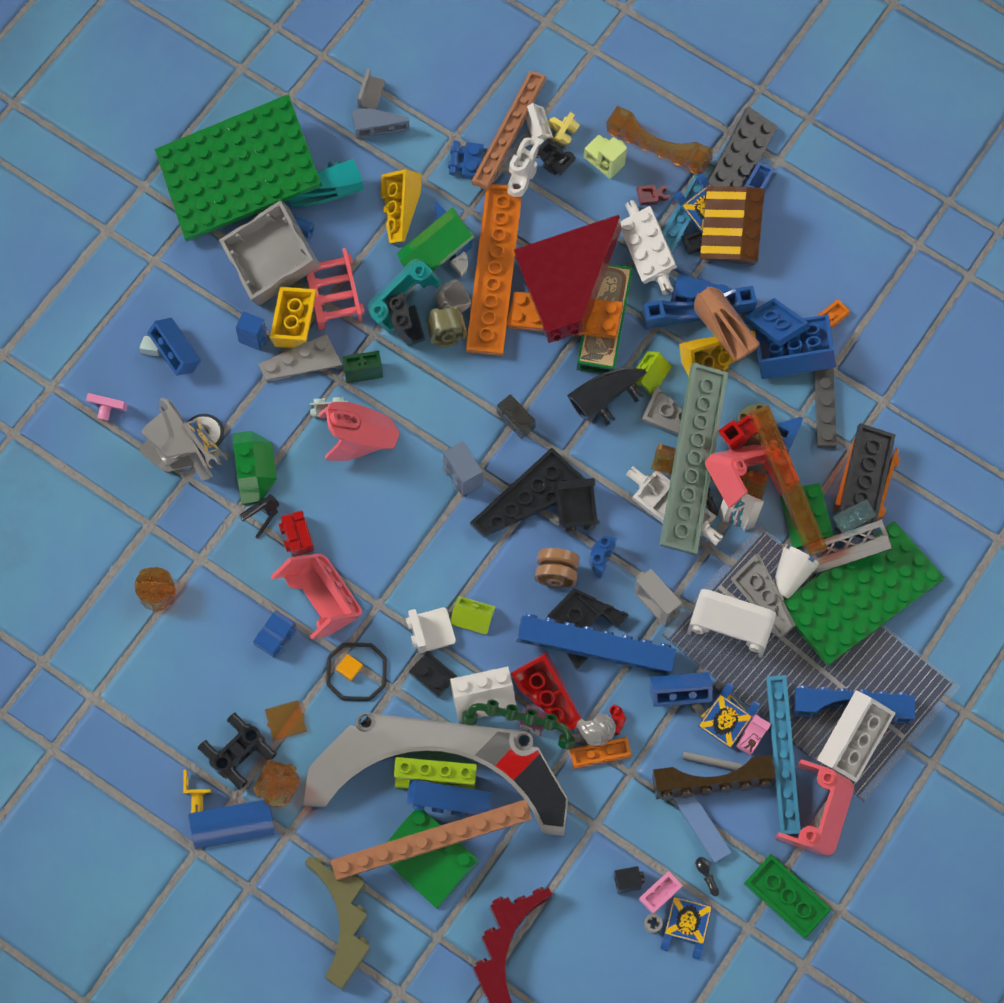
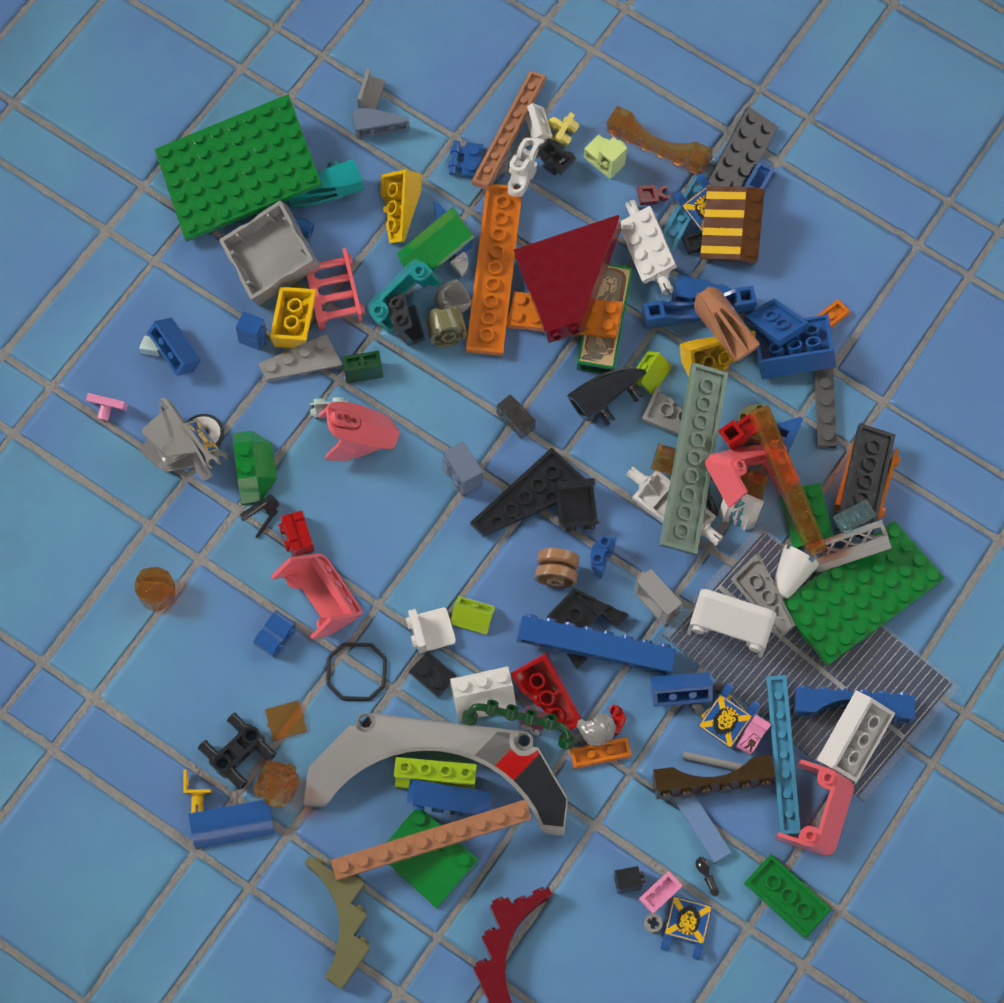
(349, 667): light orange tile -> none

